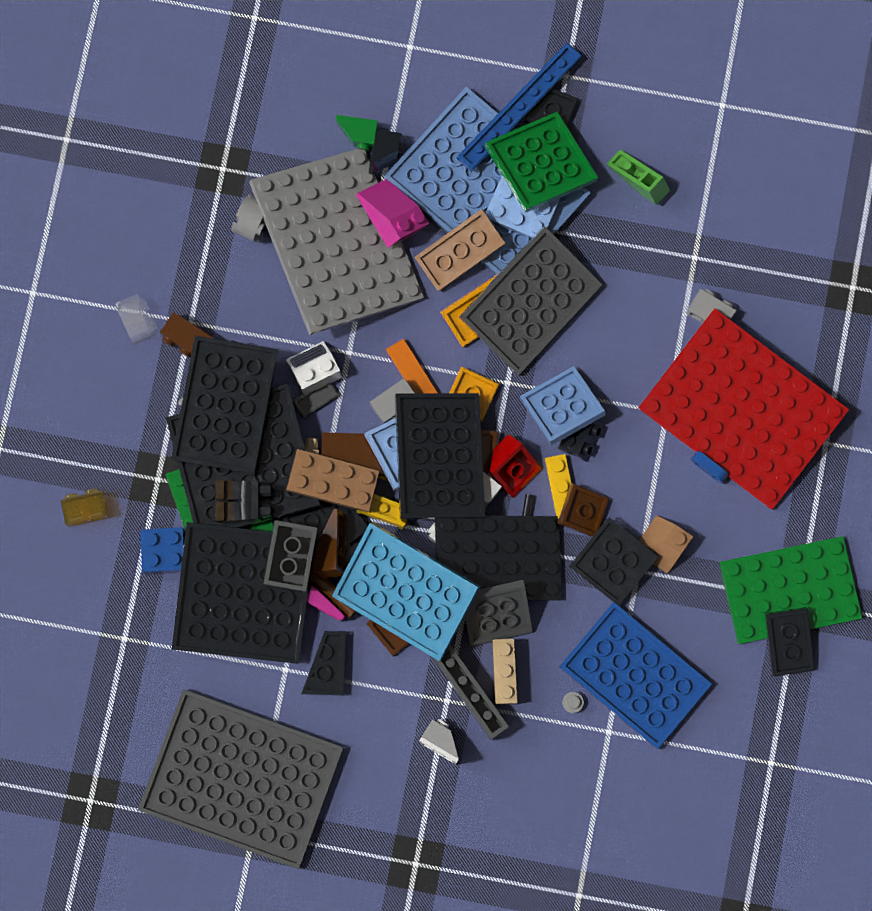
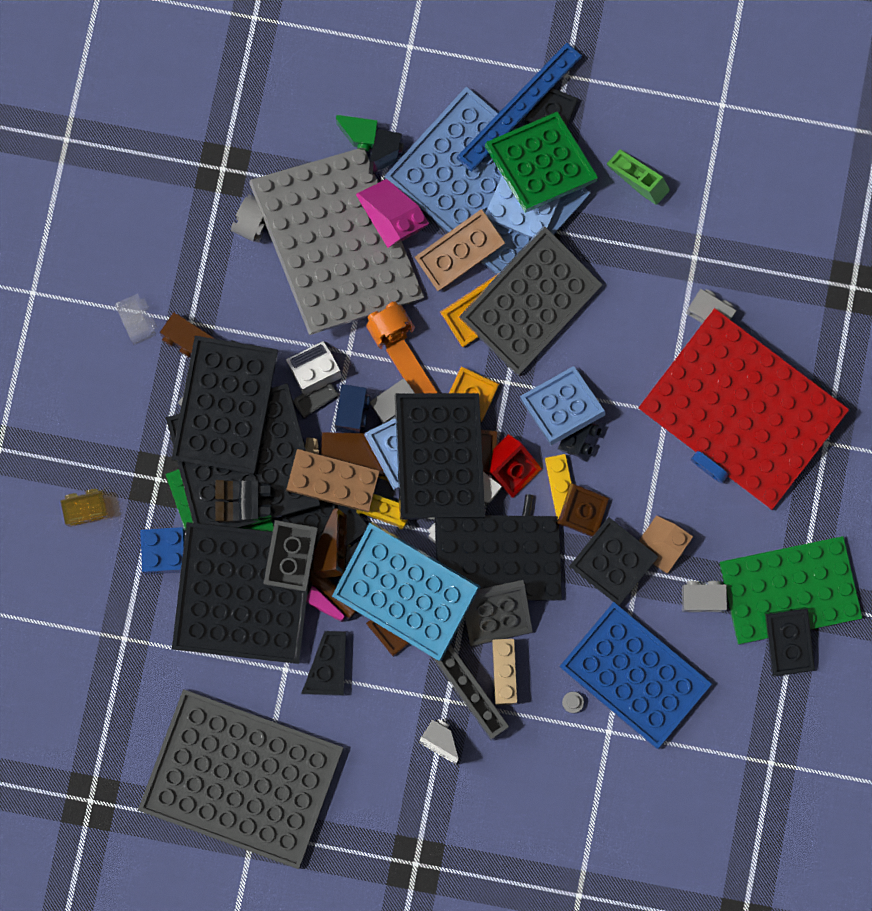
(351, 409): none -> dark blue brick
(389, 325): none -> orange brick
(704, 597): none -> light grey brick

